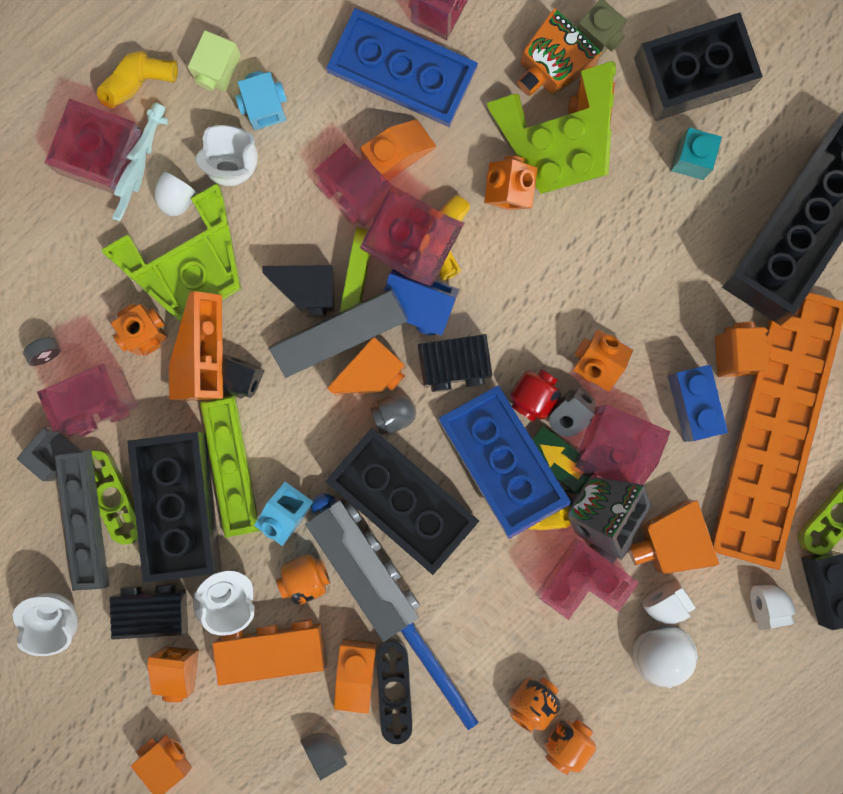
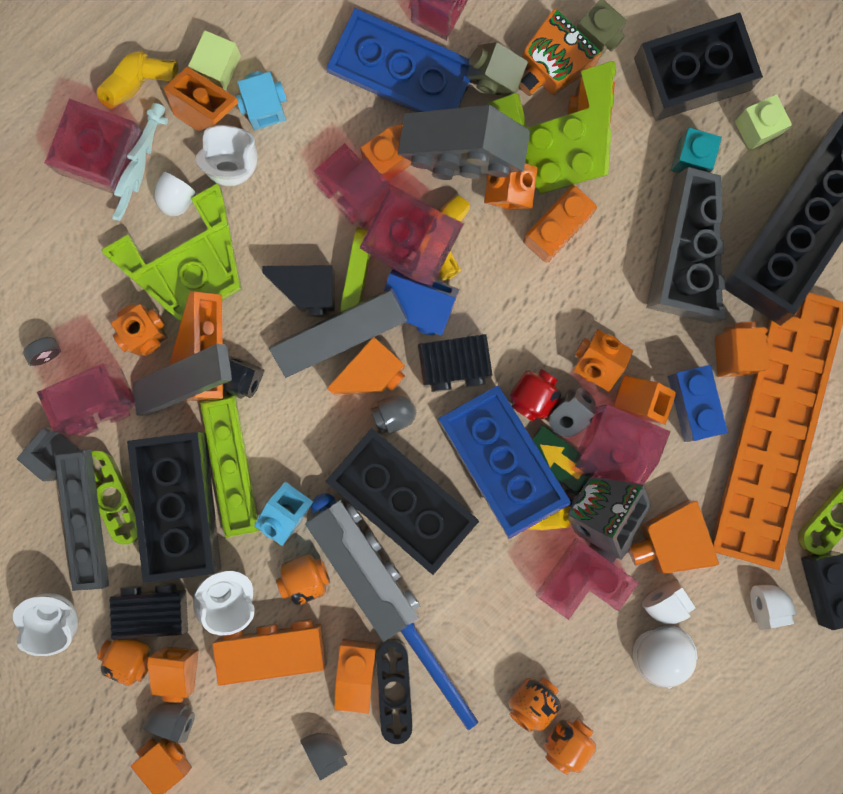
(124, 660): none -> orange head
(170, 721): none -> dark grey piece
(182, 380): none -> dark grey tile
(198, 99): none -> orange slope
(464, 142): none -> dark grey brick
(496, 69): none -> olive brick
(560, 223): none -> orange brick
(645, 399): none -> orange brick
(688, 260): none -> dark grey wedge
(763, 122): none -> yellowish green brick

